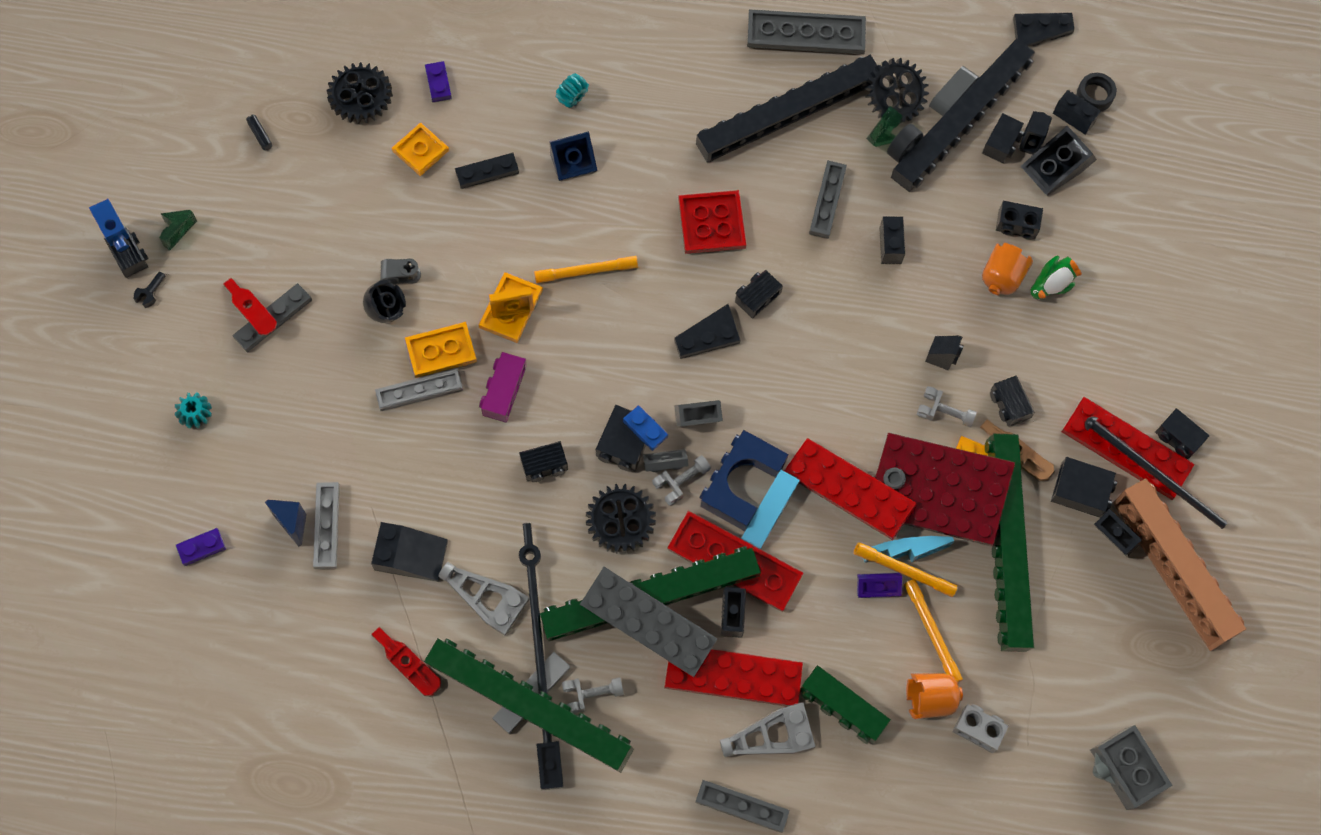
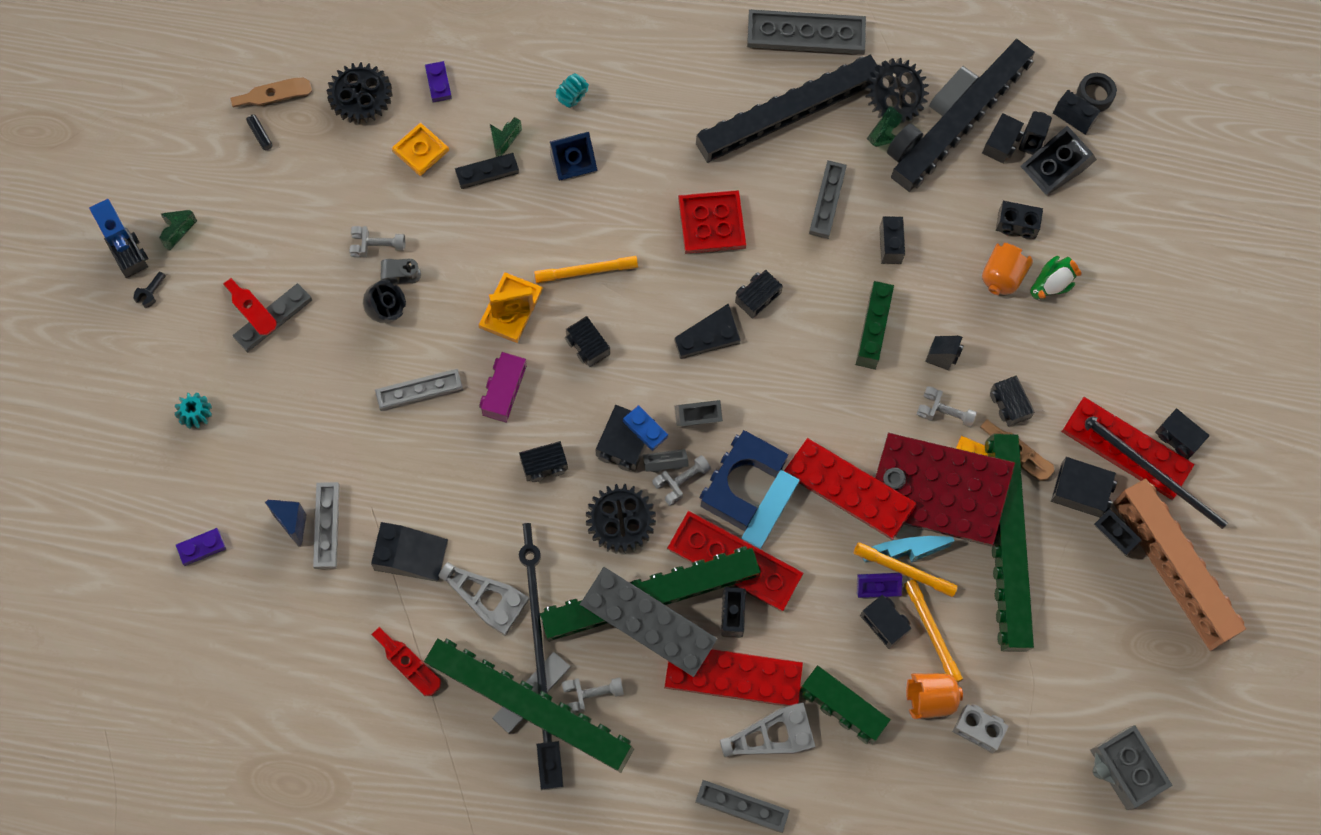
(283, 90): none -> medium nougat piece
(362, 233): none -> light grey bar
(440, 349): light orange plate -> none
(504, 138): none -> clear green slope
(587, 341): none -> black brick
(874, 325): none -> dark green brick
(886, 621): none -> black brick
(1039, 27): black wing -> none

